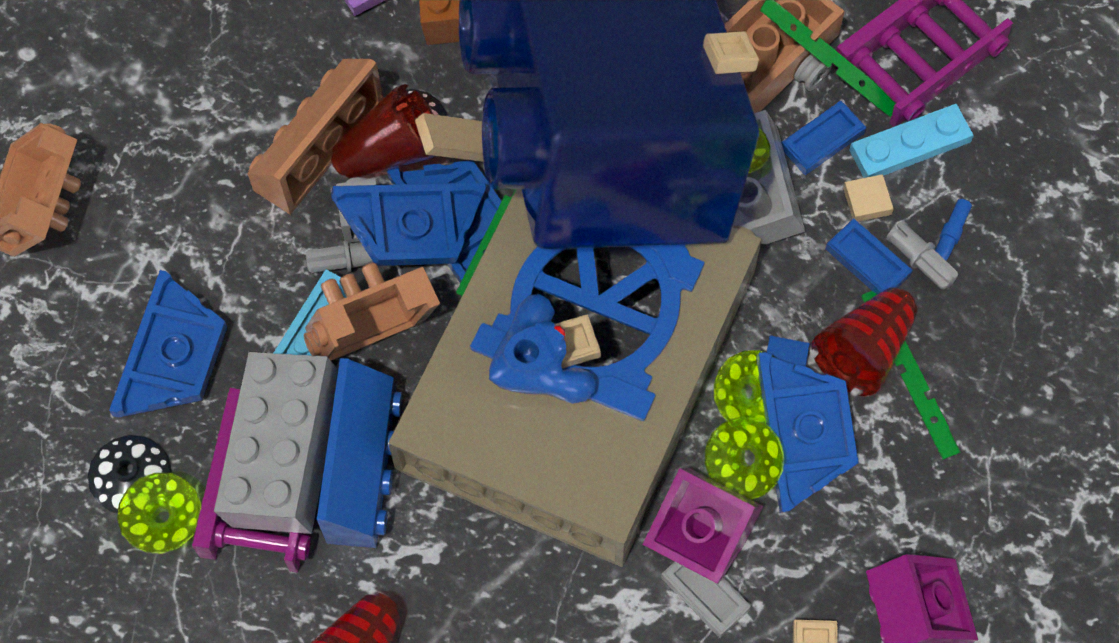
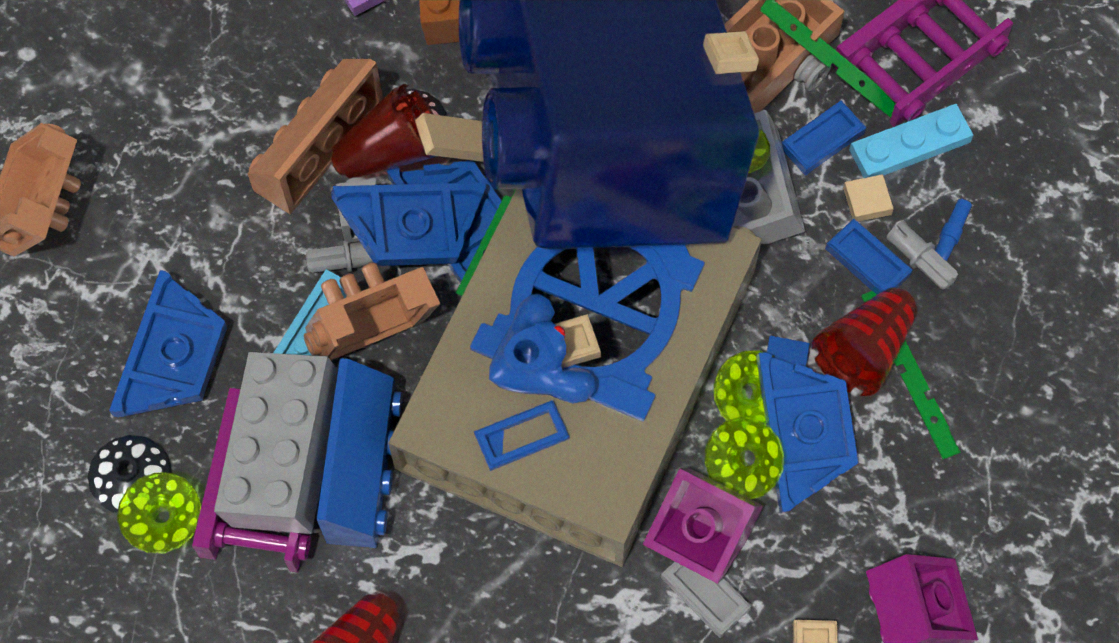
(491, 437): none -> blue tile

